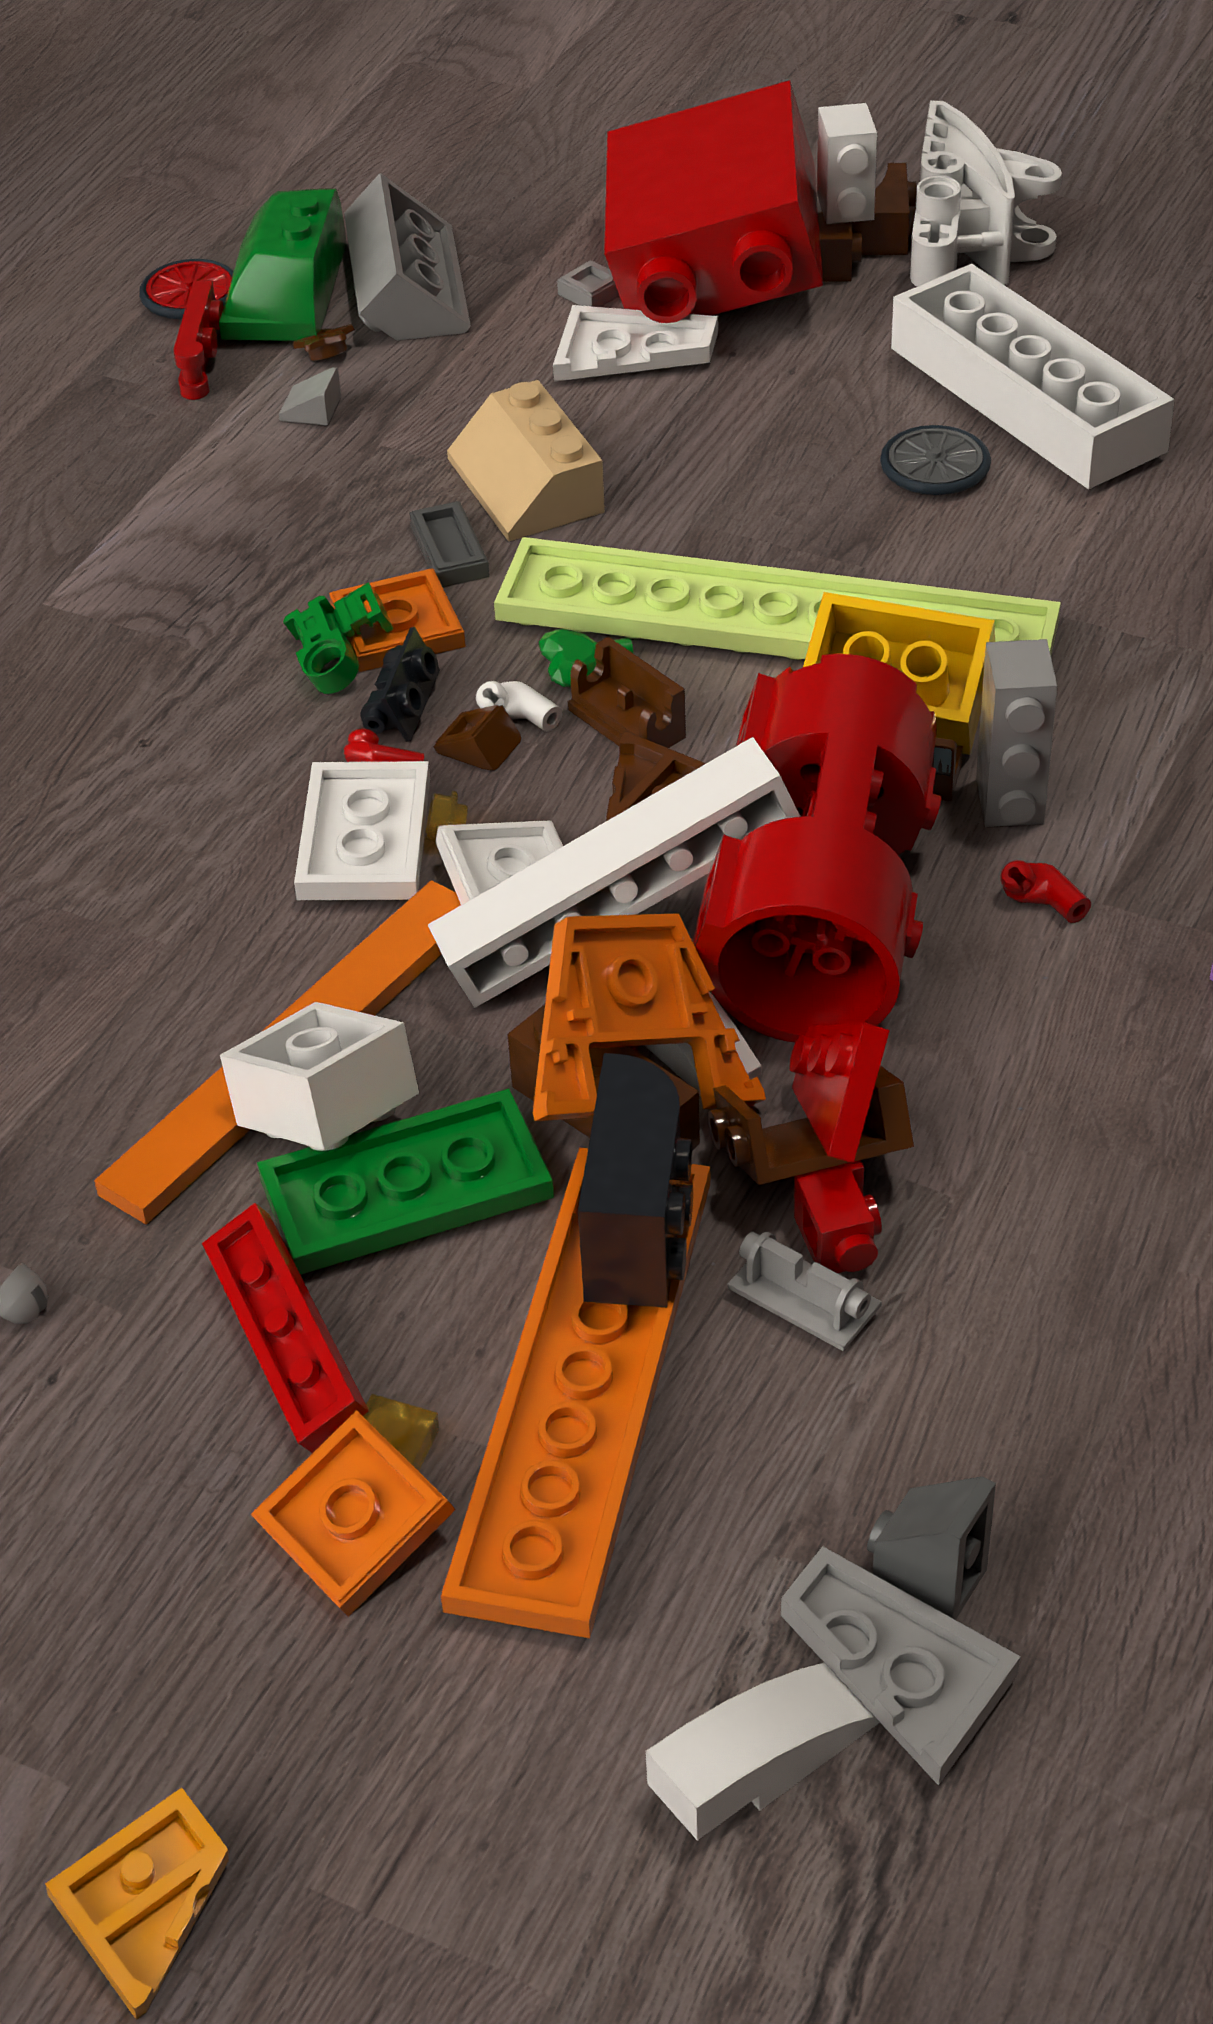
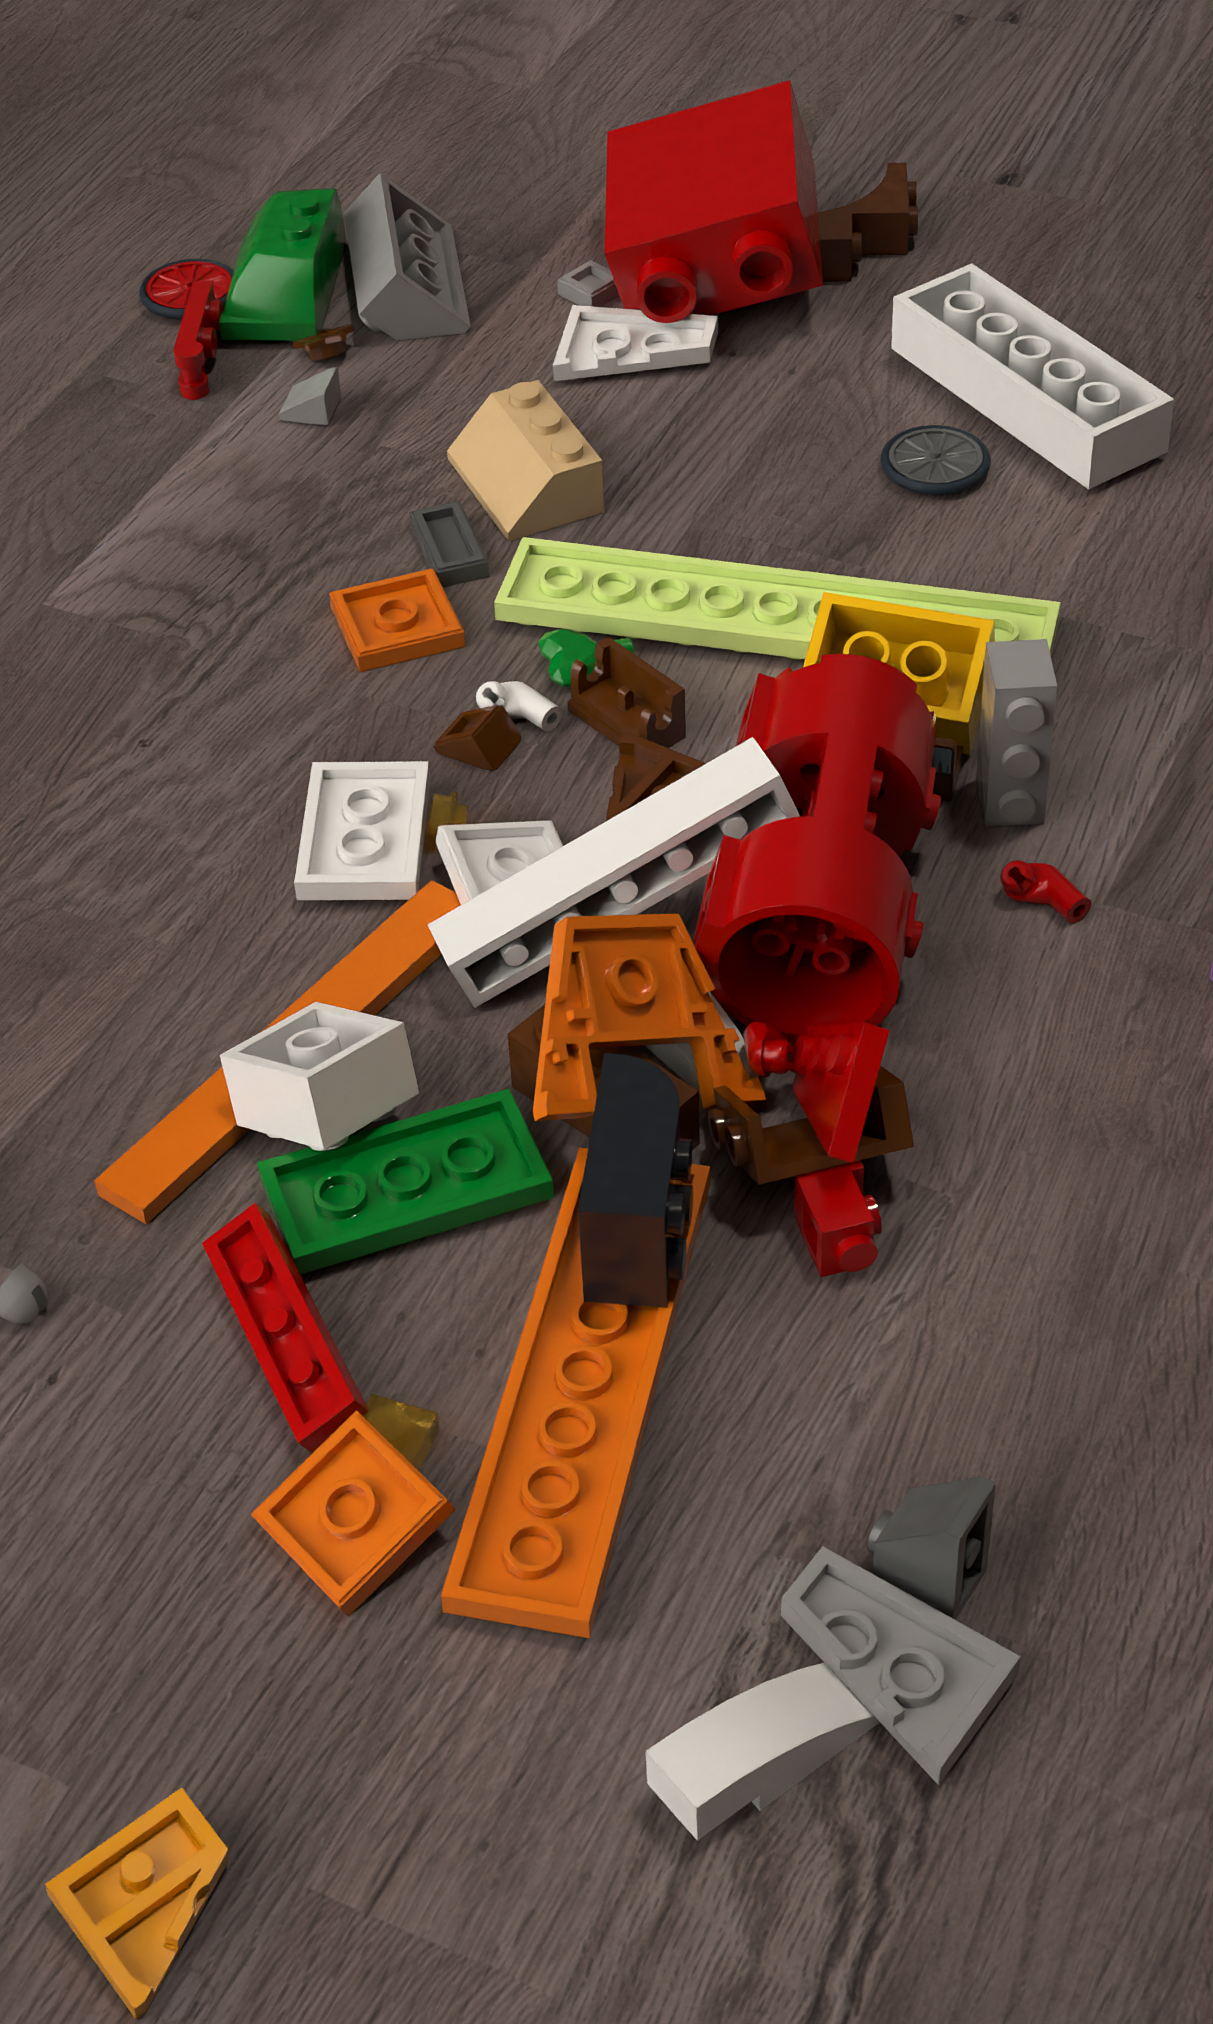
(325, 633): green piece -> none
(364, 747): red arm -> none
(402, 687): black hinge -> none
(767, 1049): none -> red arm
(802, 1291): light grey hinge -> none
(846, 163): white brick -> none
(980, 221): white piece -> none

